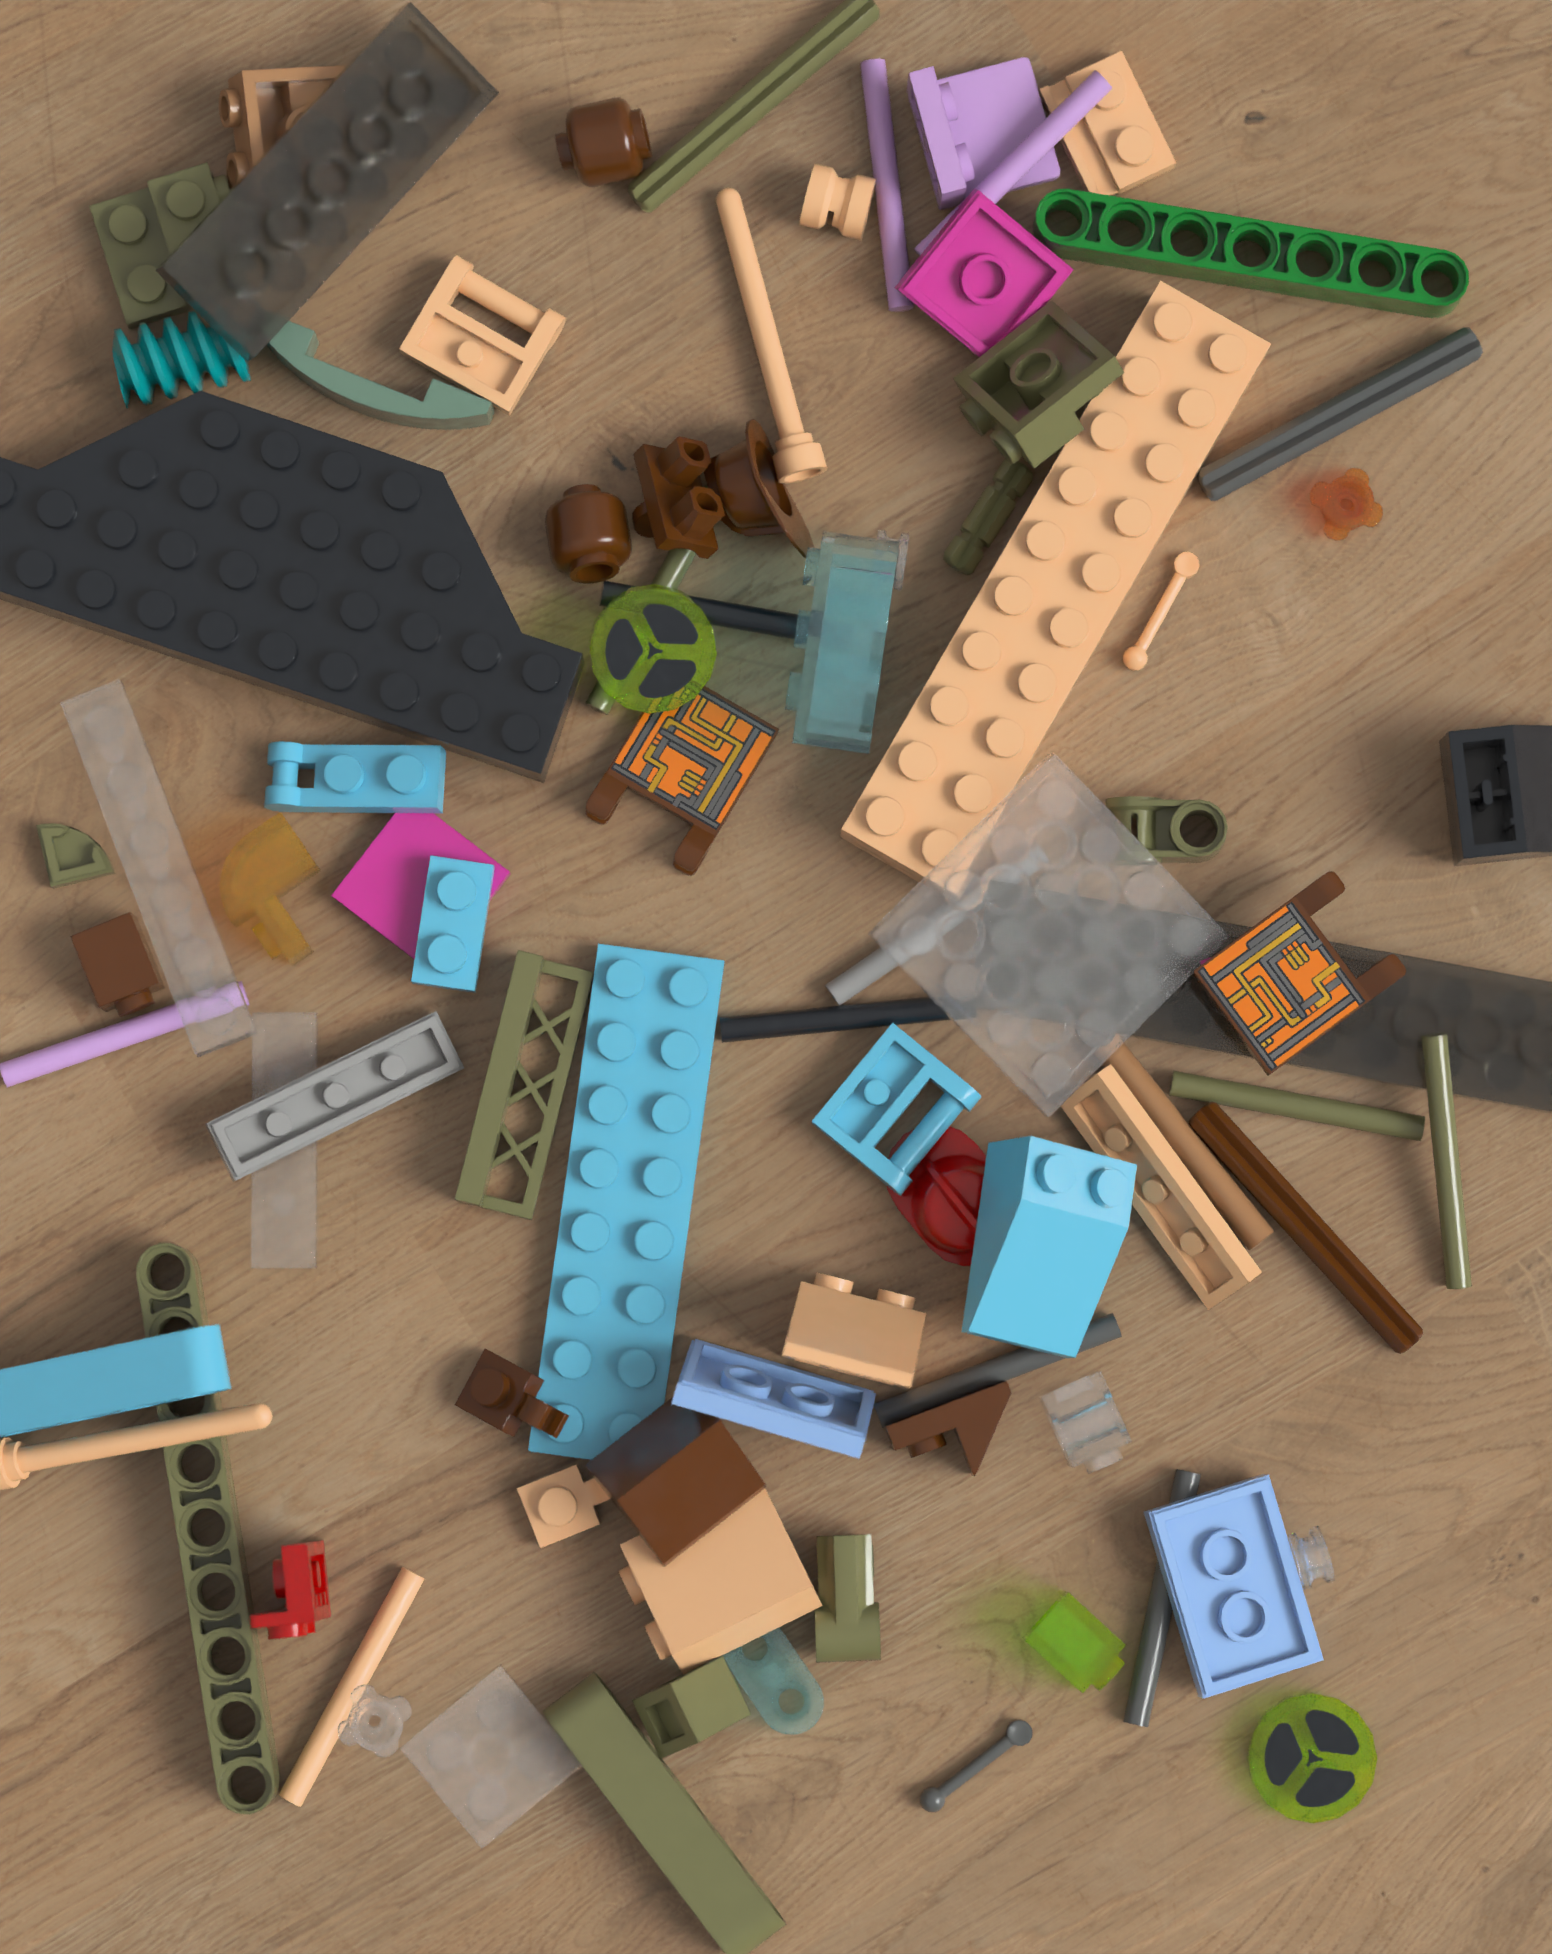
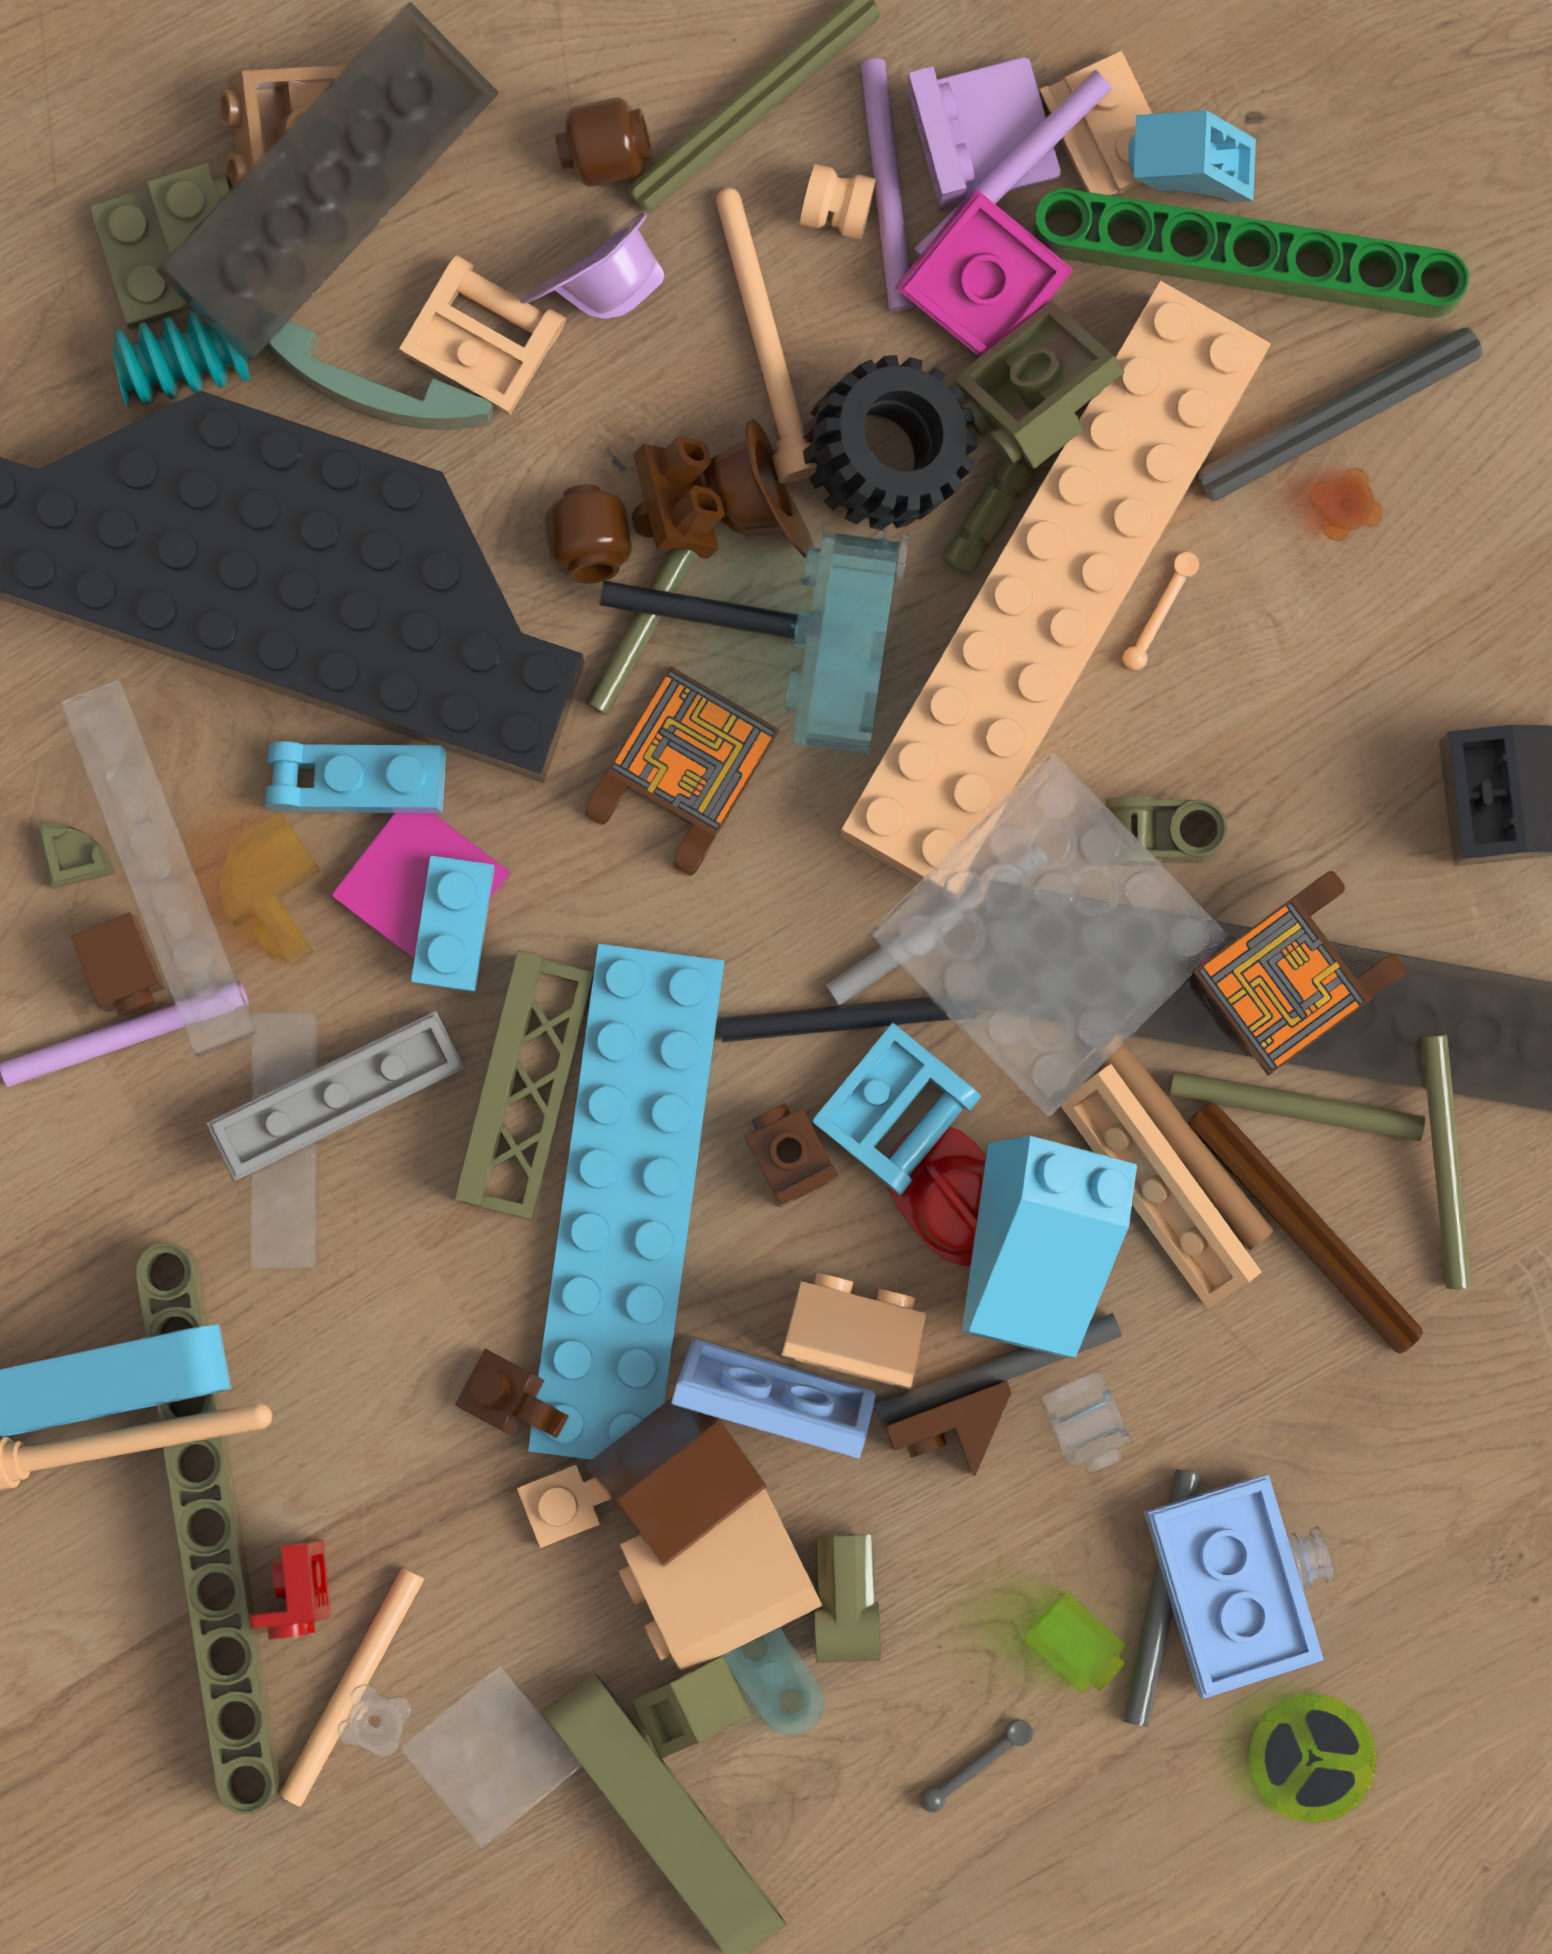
(610, 278): none -> lavender piece
(652, 648): clear neon green tile -> none
(793, 1179): none -> reddish brown brick
(927, 415): none -> black tyre
(1193, 155): none -> medium azure arch

